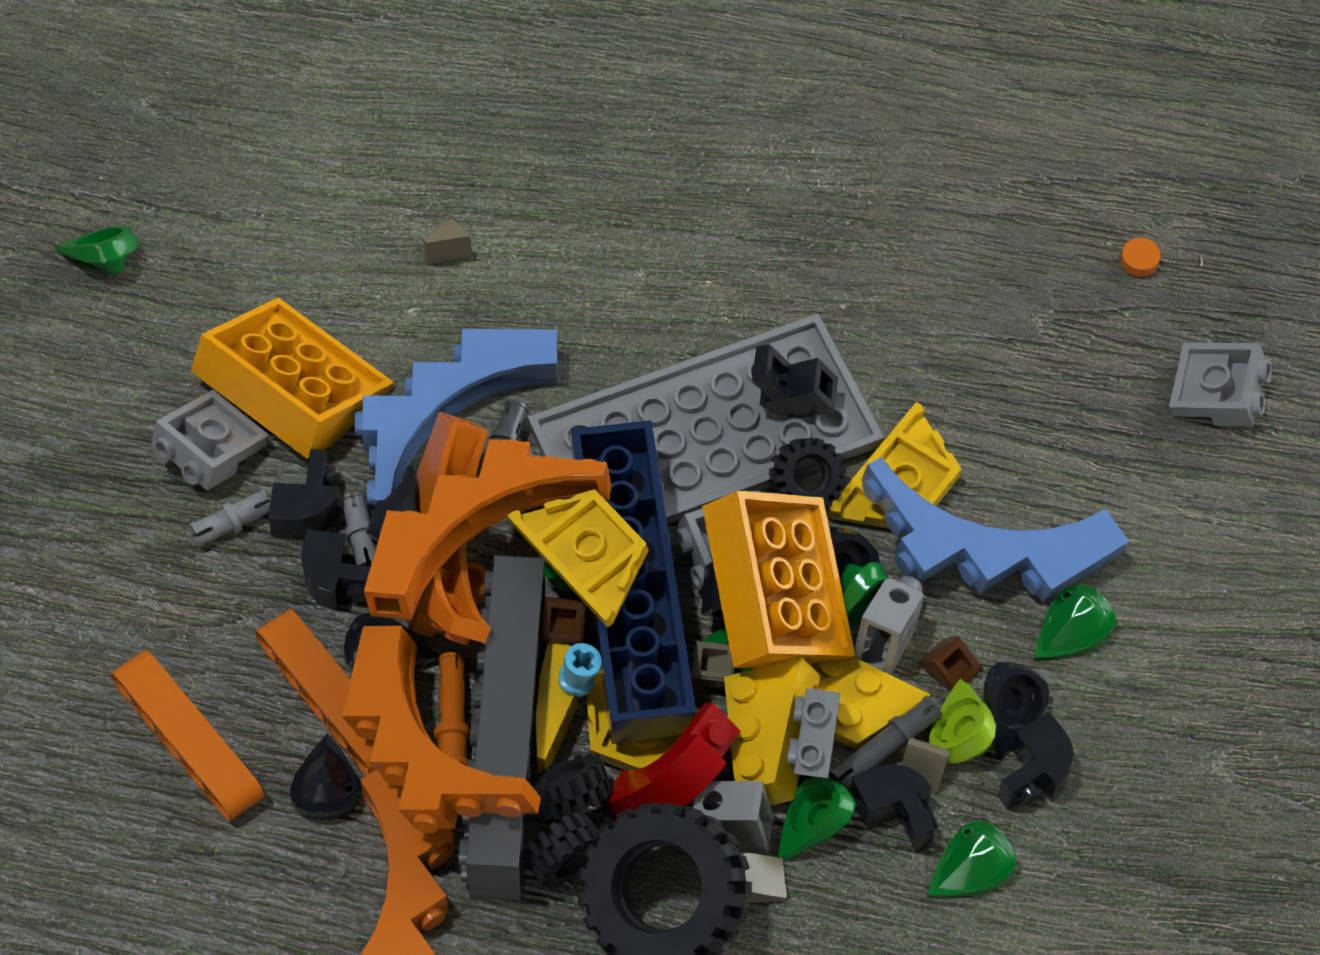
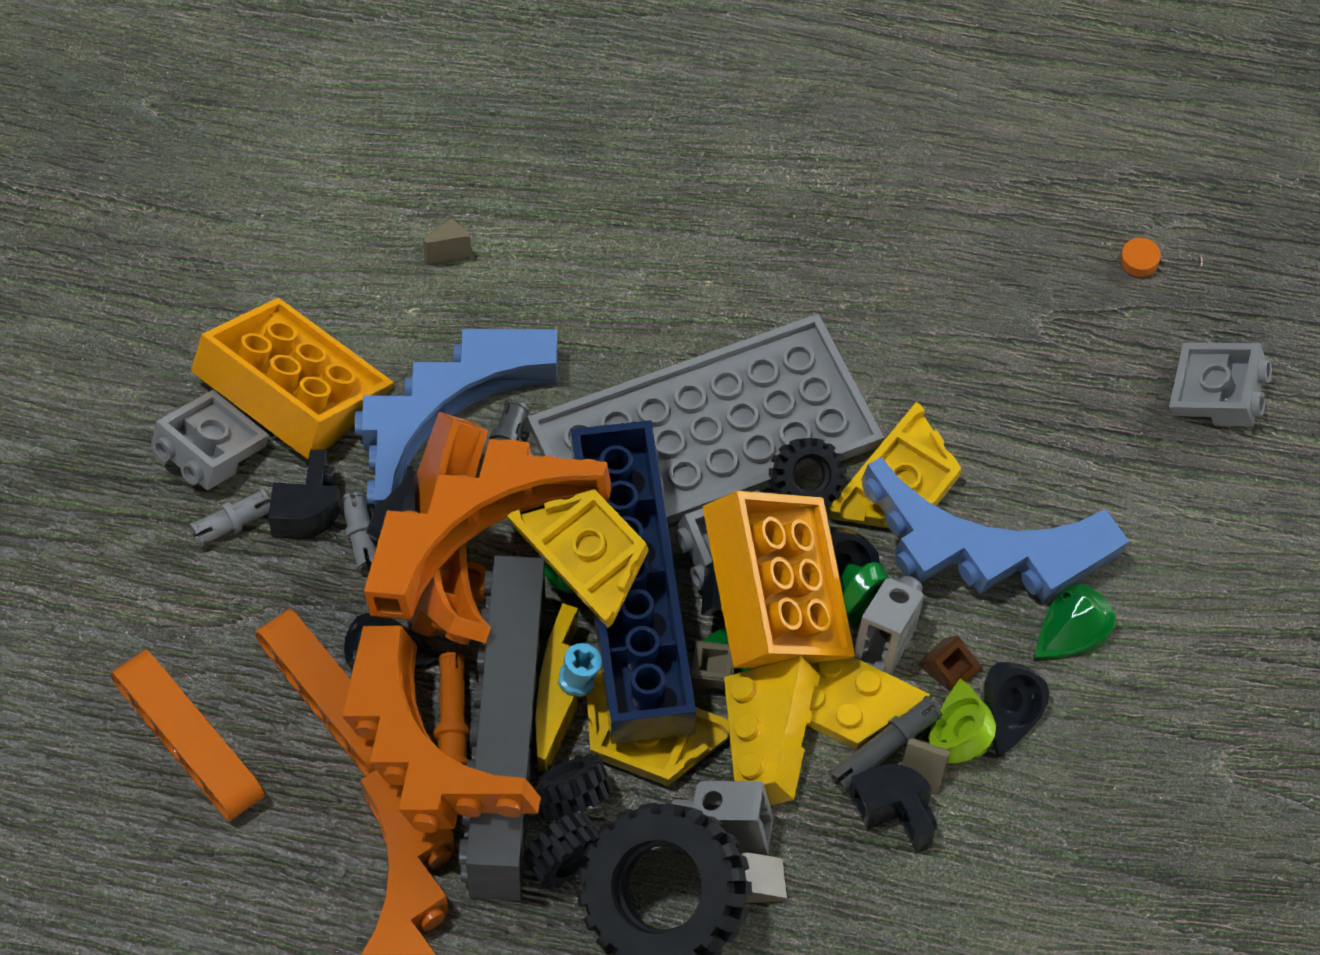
(103, 248): green piece -> none
(323, 783): black piece -> none
(327, 569): black brick -> none
(563, 620): reddish brown slope -> none
(681, 770): red arch -> none
(795, 388): black brick -> none
(815, 815): green piece -> none
(818, 721): light grey plate -> none
(973, 862): green piece -> none
(1046, 763): black brick -> none

